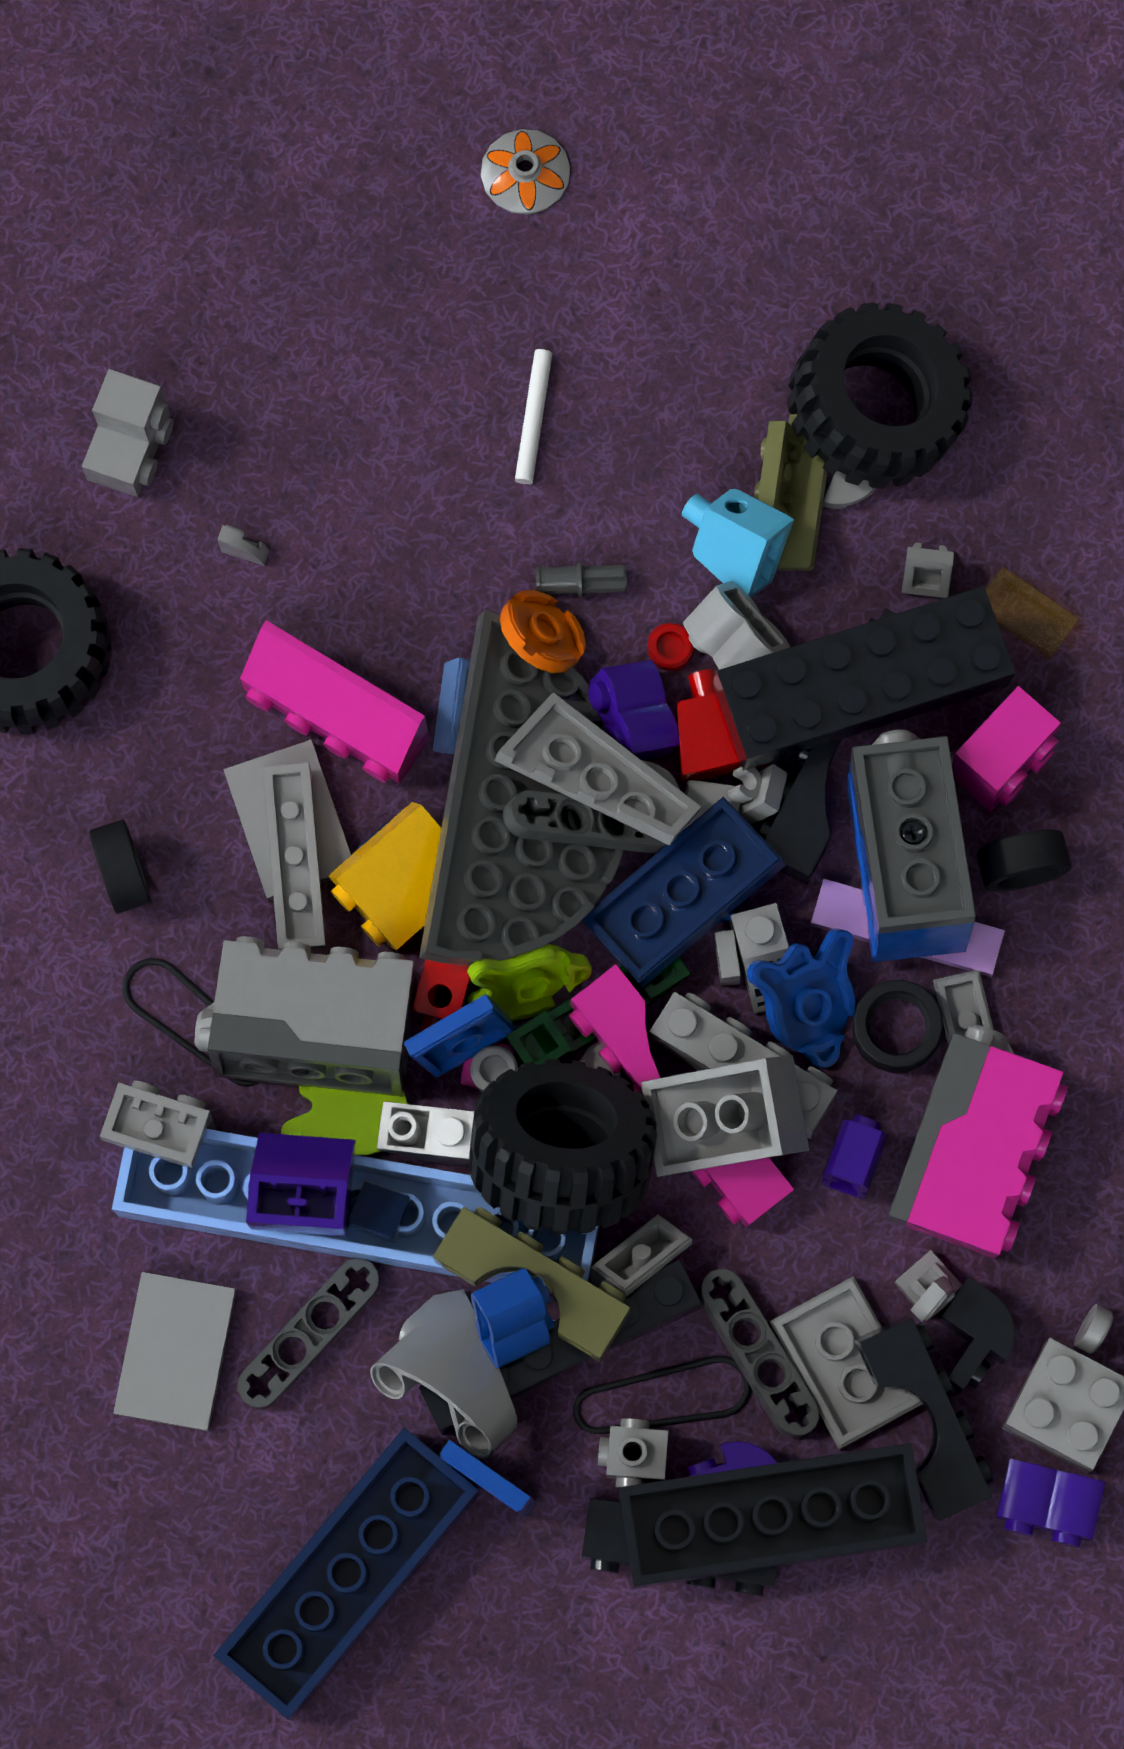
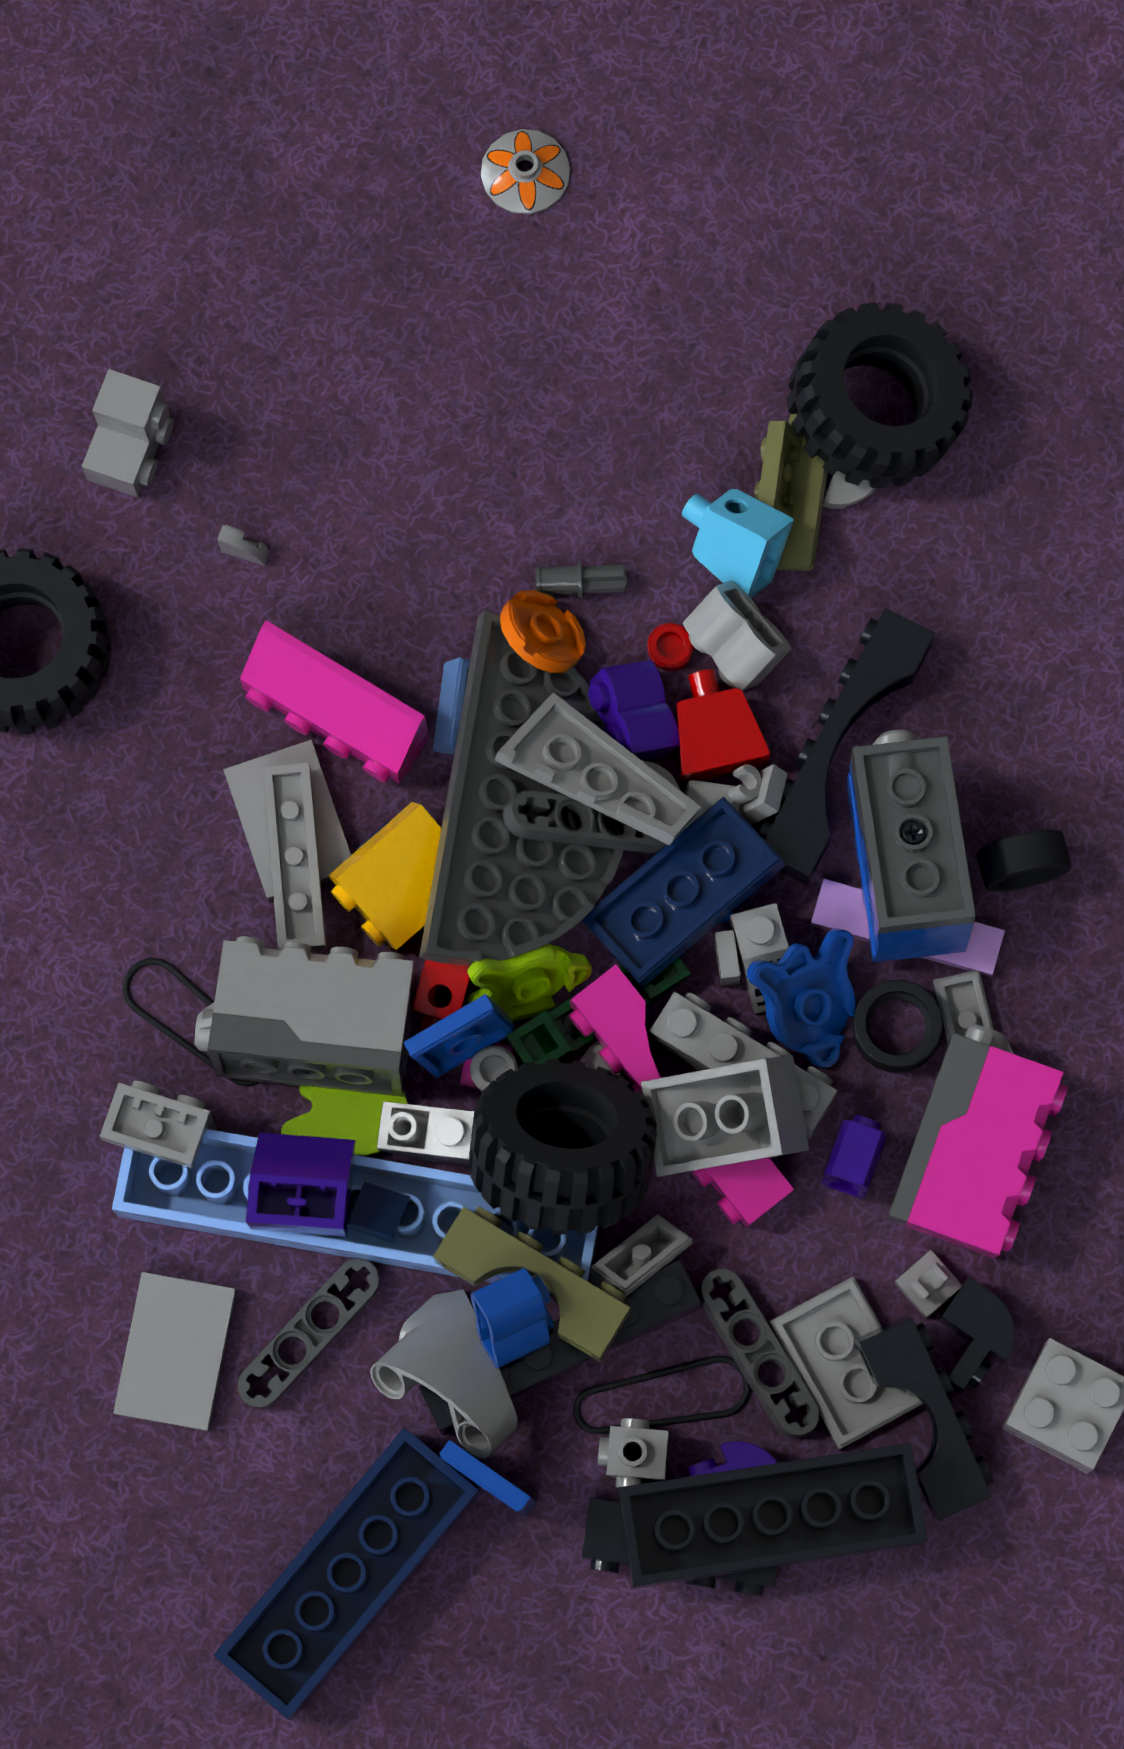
(119, 866): black tyre -> none
(533, 416): white bar -> none
(863, 678): black brick -> none
(927, 571): light grey tile -> none
(934, 1299): light grey tile -> none
(1004, 749): dark pink brick -> none
(1029, 613): clear yellow tile -> none
(1049, 1502): dark purple brick -> none
(1093, 1329): light grey tile -> none

